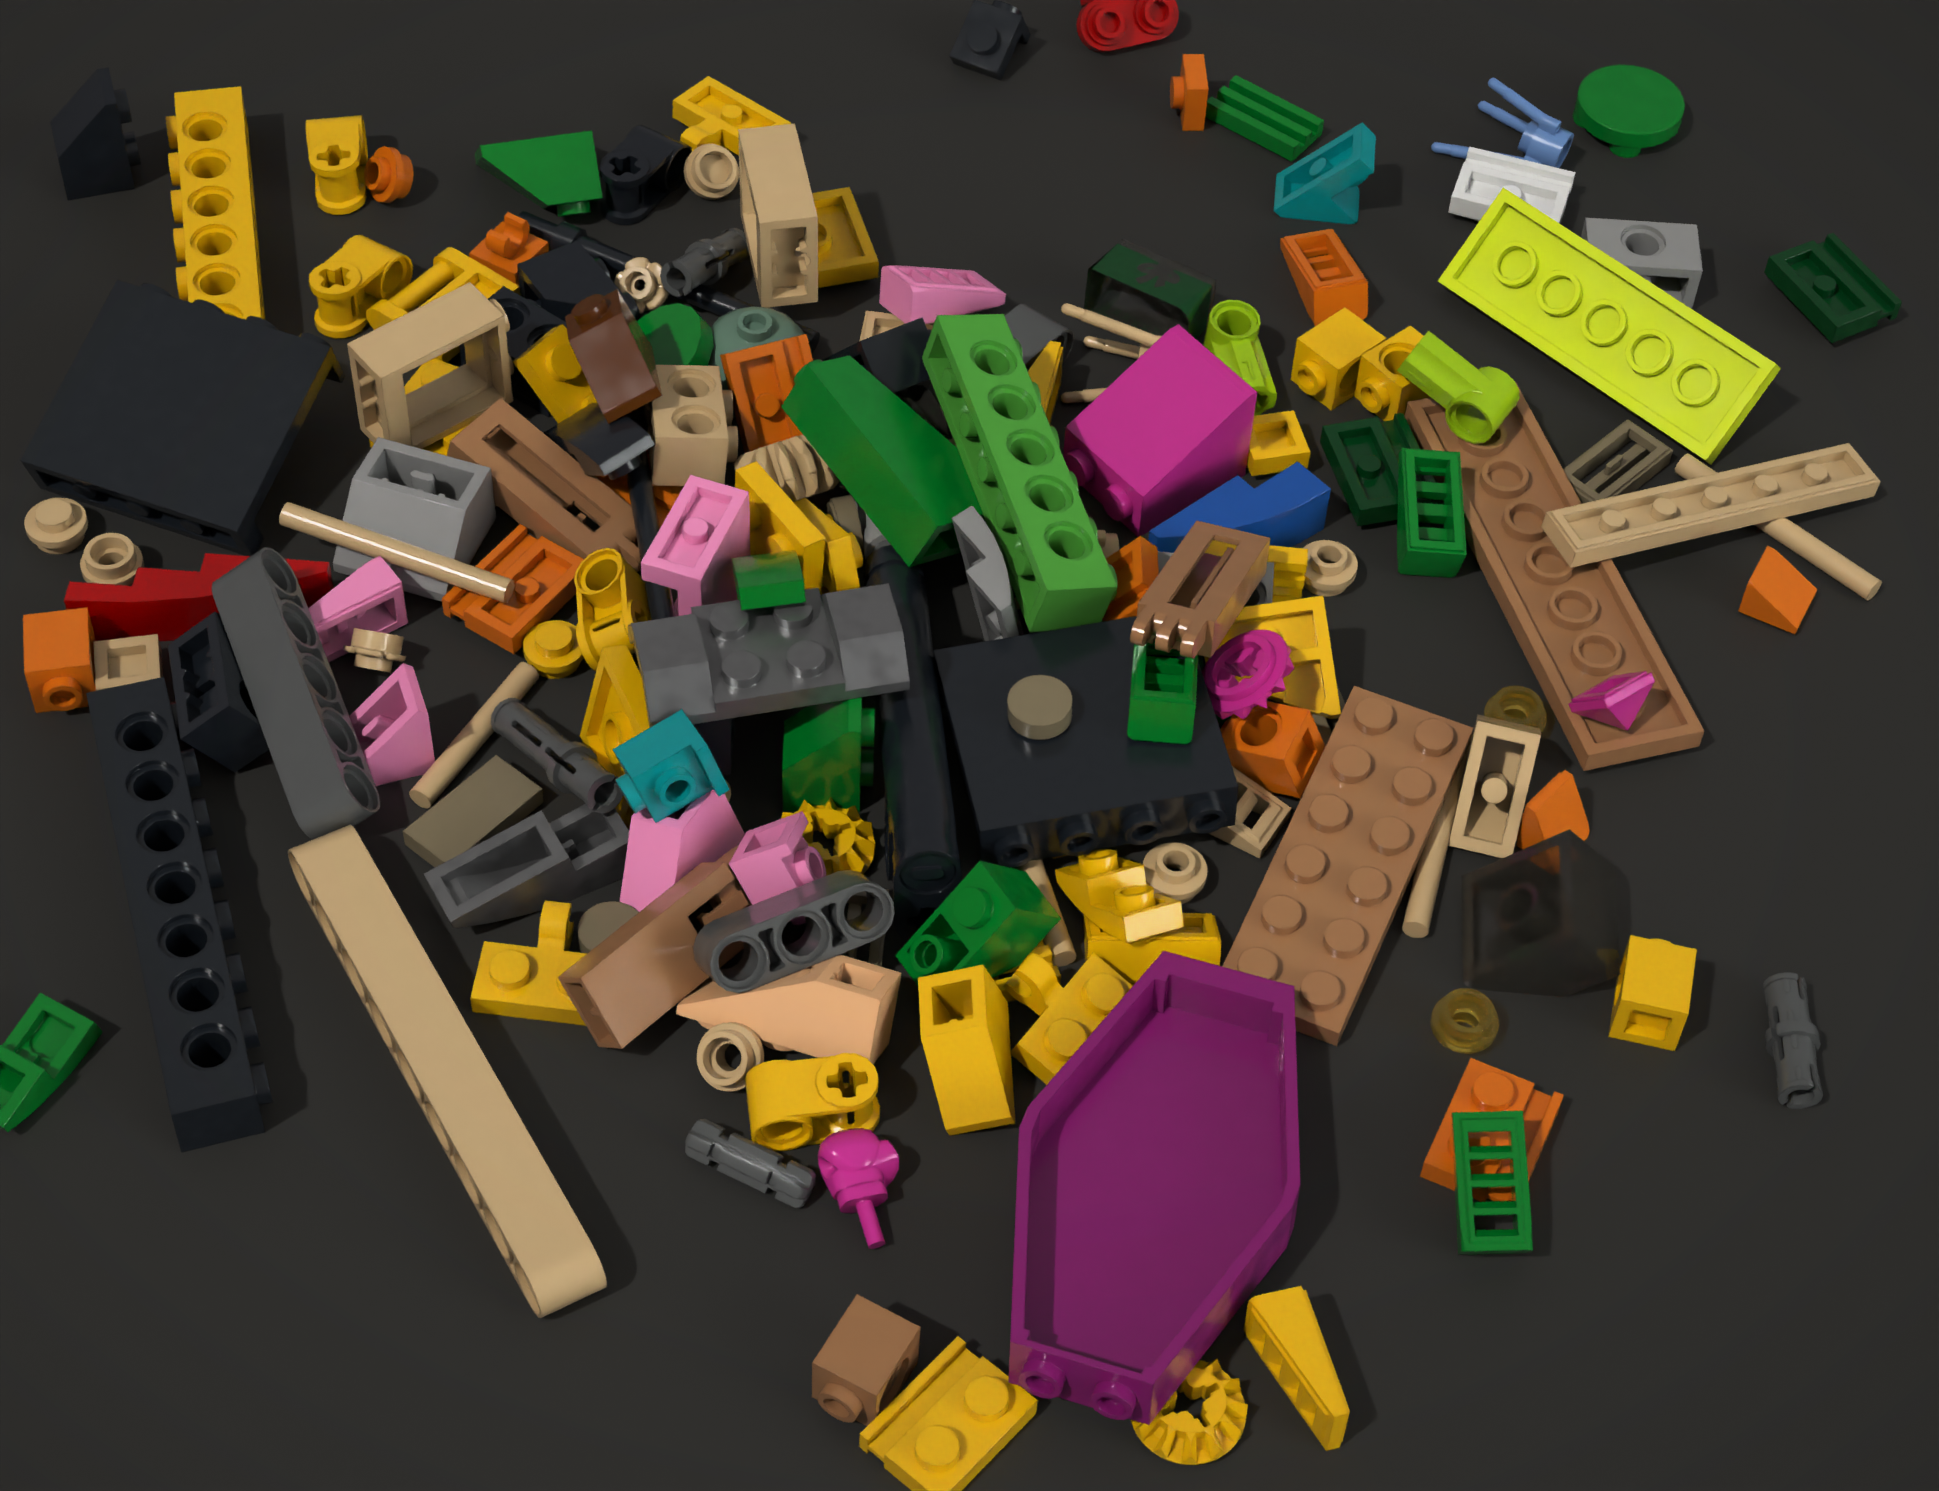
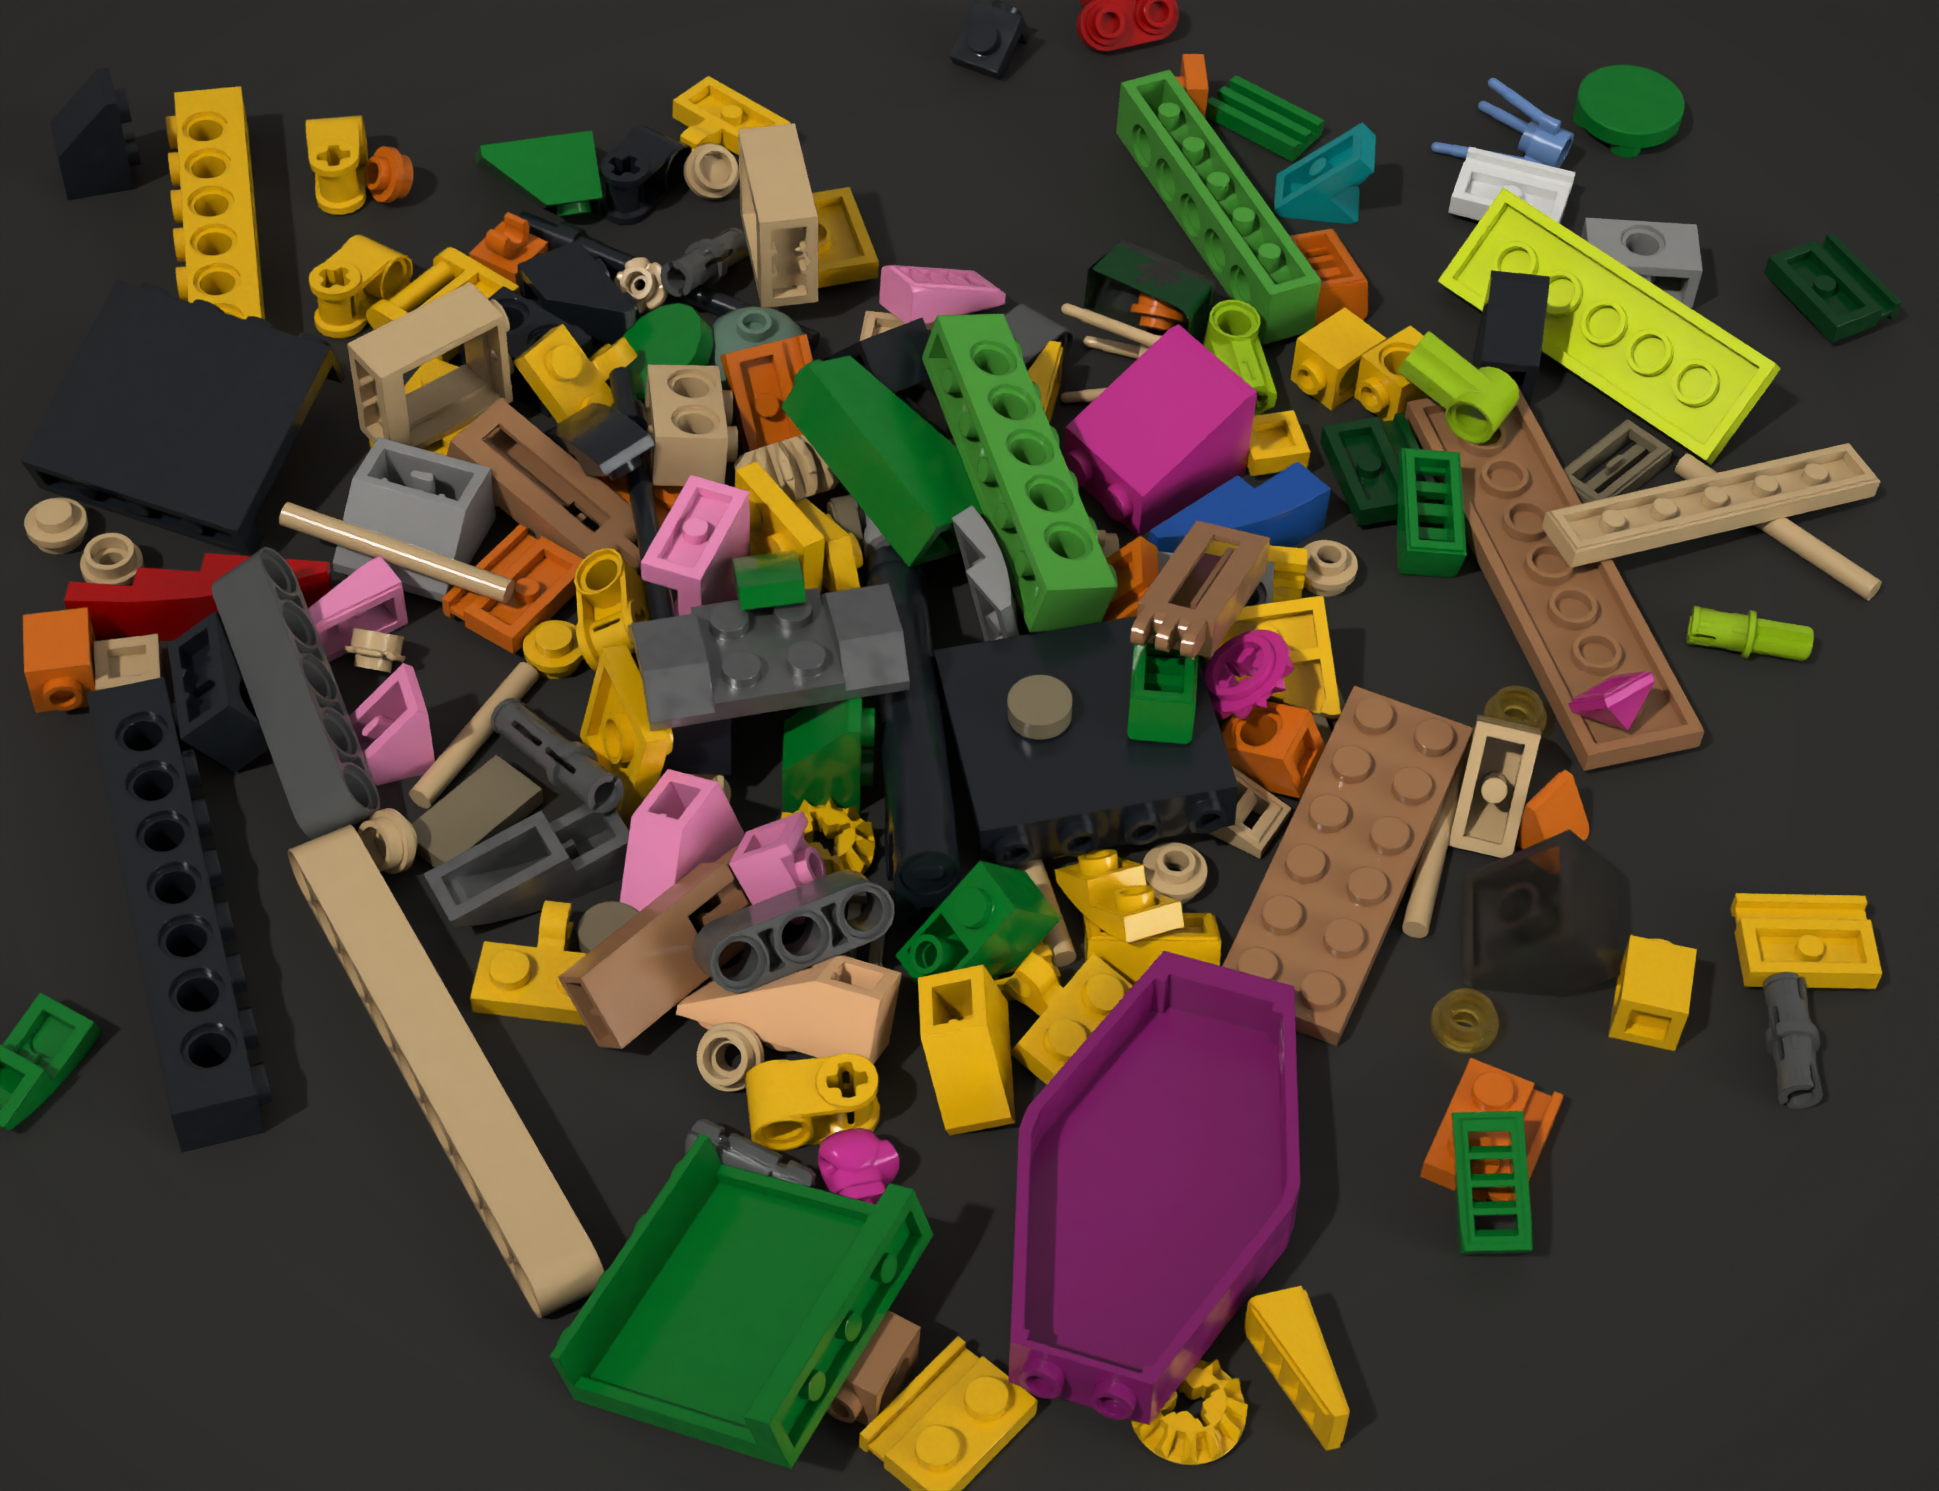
(389, 840): none -> tan plate
(613, 354): reddish brown slope -> none
(667, 768): teal brick -> none
(740, 1305): none -> green panel
(1156, 313): none -> orange plate
(1217, 205): none -> bright green brick
(1513, 327): none -> black slope
(1749, 634): none -> lime axle
(1777, 593): orange slope -> none
(1806, 935): none -> yellow plate

